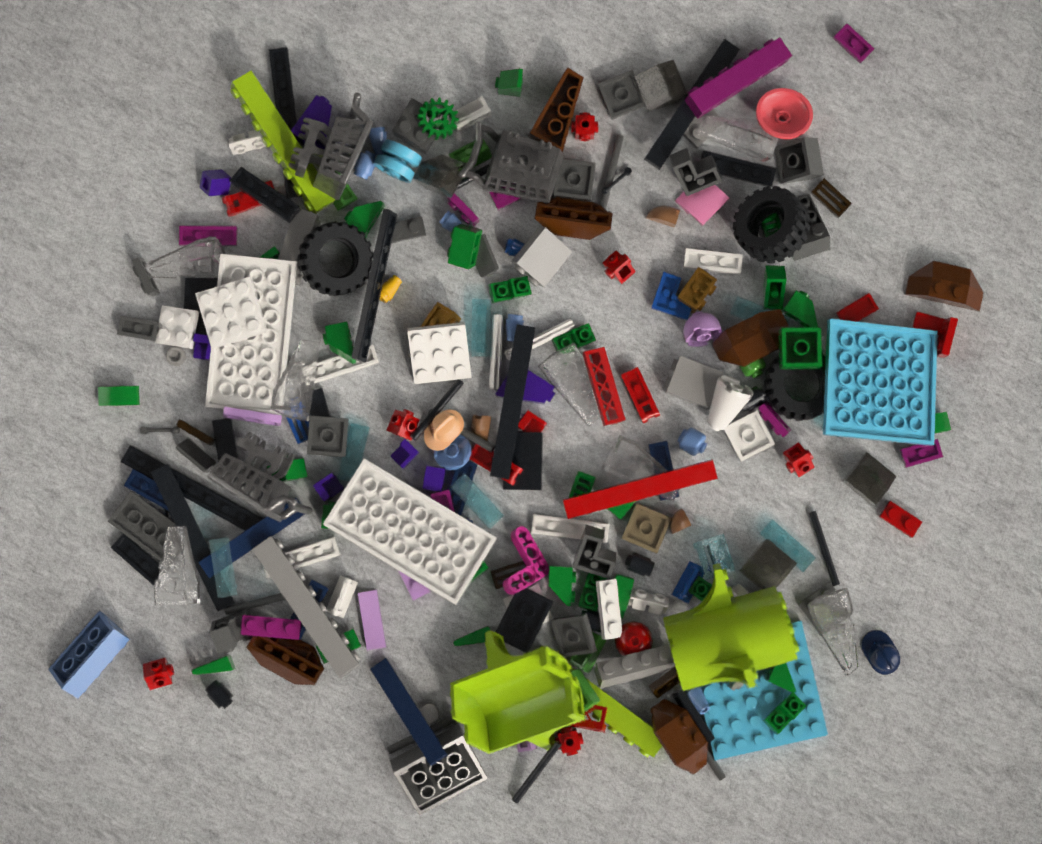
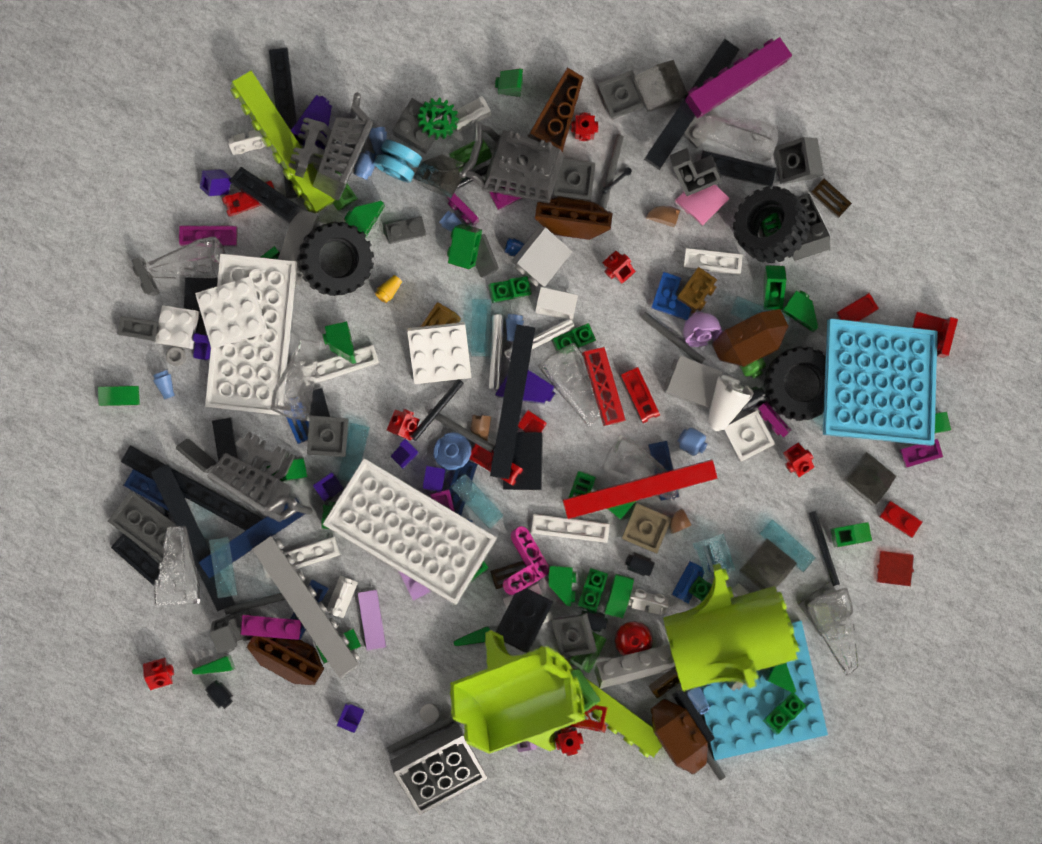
(88, 655): medium blue slope -> none
(144, 430): dark grey hinge -> none
(164, 384): none -> medium blue cone
(195, 432): dark brown tile -> none
(252, 416): lavender tile -> none
(350, 717): none -> dark purple panel
(374, 285): black tile -> none
(408, 712): dark blue tile -> none
(443, 430): light nougat piece -> none
(536, 772): black bar -> none
(556, 303): none -> white hinge
(591, 556): dark grey brick -> none
(609, 609): white plate -> none
(673, 338): none -> dark grey bar
(785, 105): coral dish -> none
(800, 348): green brick -> none
(851, 534): none -> green slope
(853, 43): magenta plate -> none
(881, 652): dark blue piece -> none
(895, 568): none -> clear red piece
(946, 285): reddish brown wedge -> none

